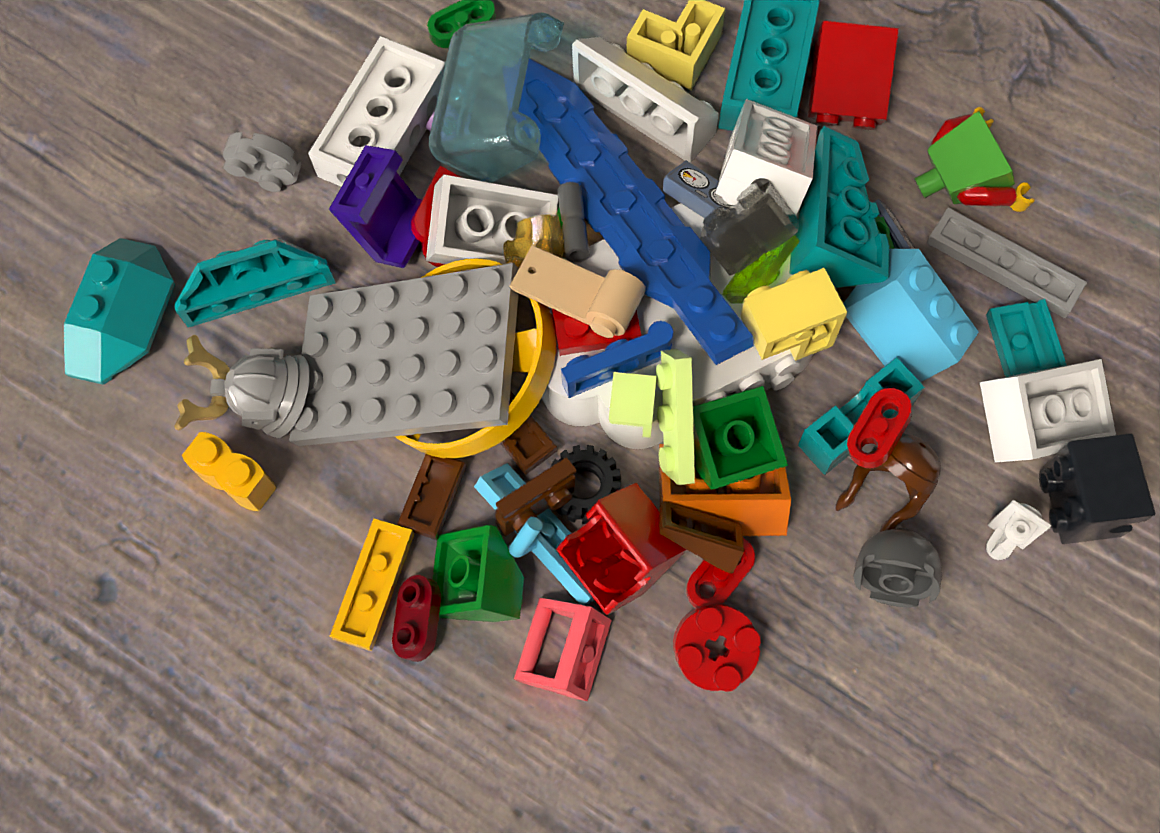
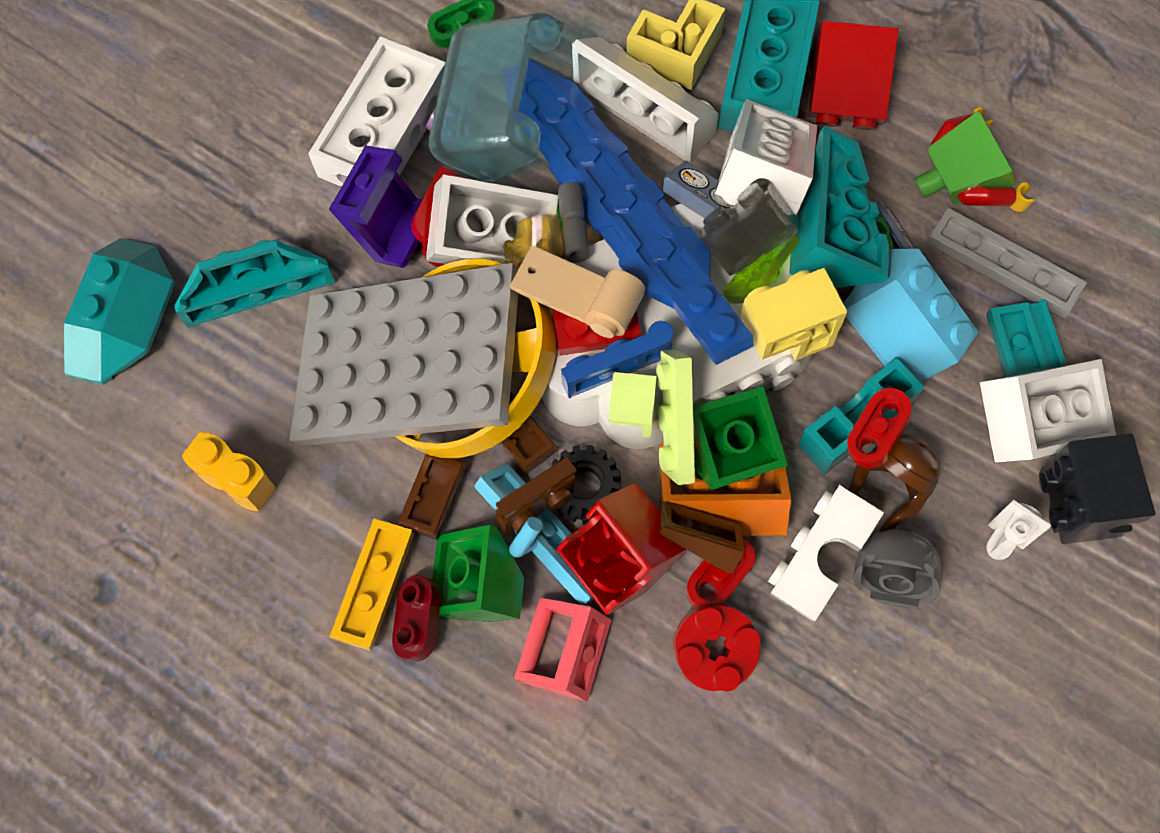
(259, 387): light grey helmet -> none
(261, 160): light grey plate -> none
(841, 519): none -> white arch

